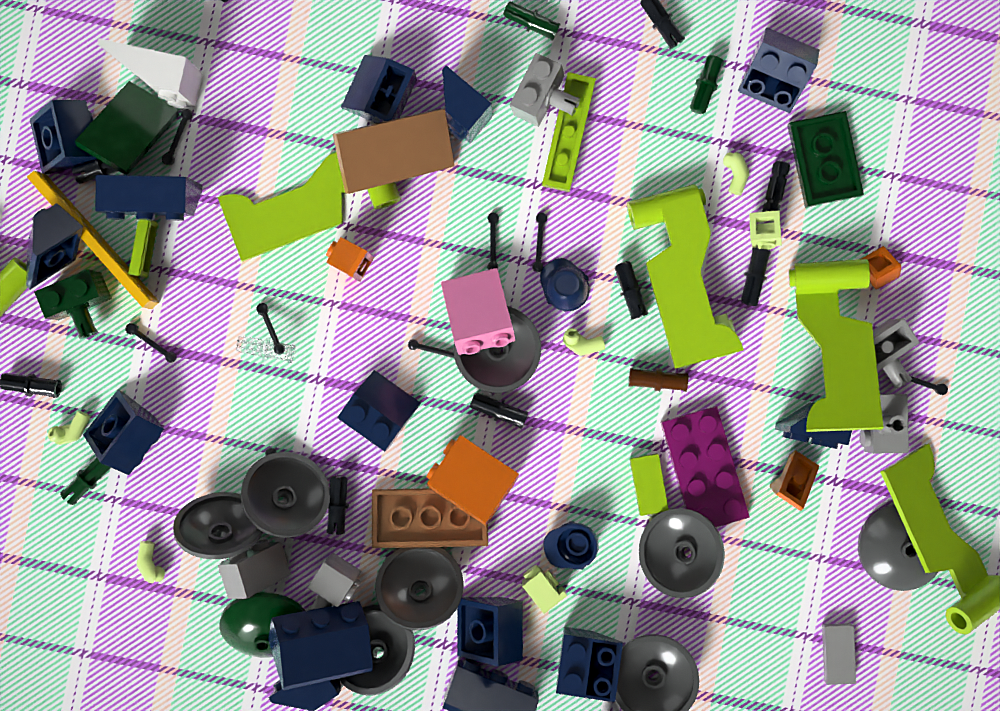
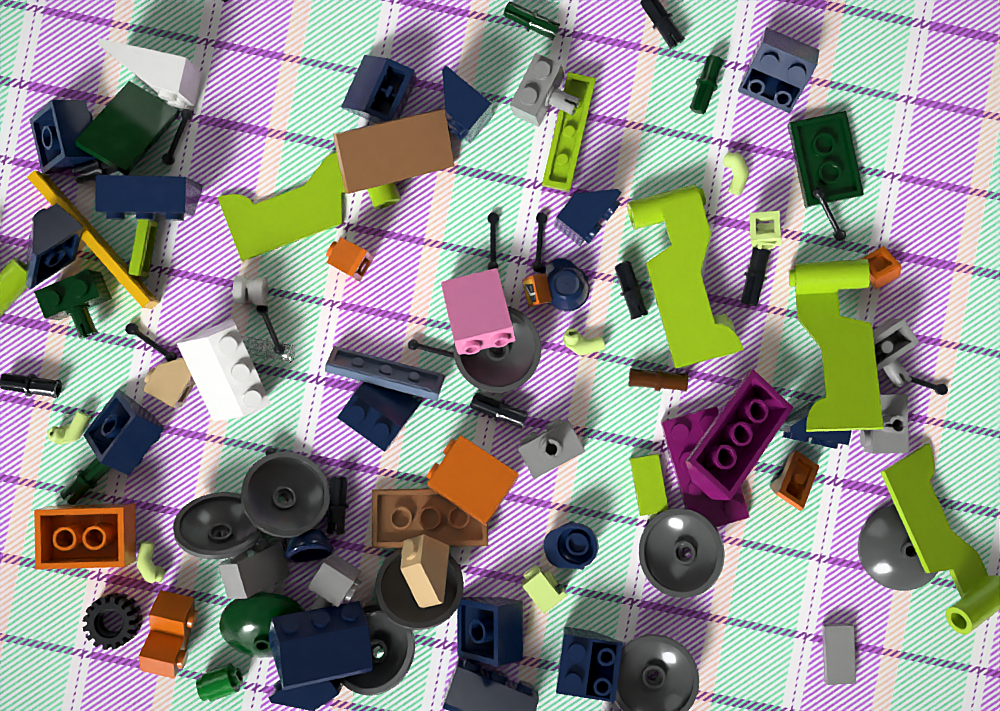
(85, 536): none -> orange brick
(95, 621): none -> black tyre
(169, 634): none -> orange brick
(170, 382): none -> tan slope
(219, 683): none -> green brick
(224, 372): none -> white slope
(250, 290): none -> white wheel
(308, 547): none -> dark blue hat
(385, 373): none -> sand blue tile
(425, 569): none -> tan slope
(536, 290): none -> orange slope
(550, 448): none -> light grey brick
(583, 213): none -> dark blue slope
(737, 437): none -> magenta slope
(776, 186): black axle -> none
(838, 234): none -> black hinge

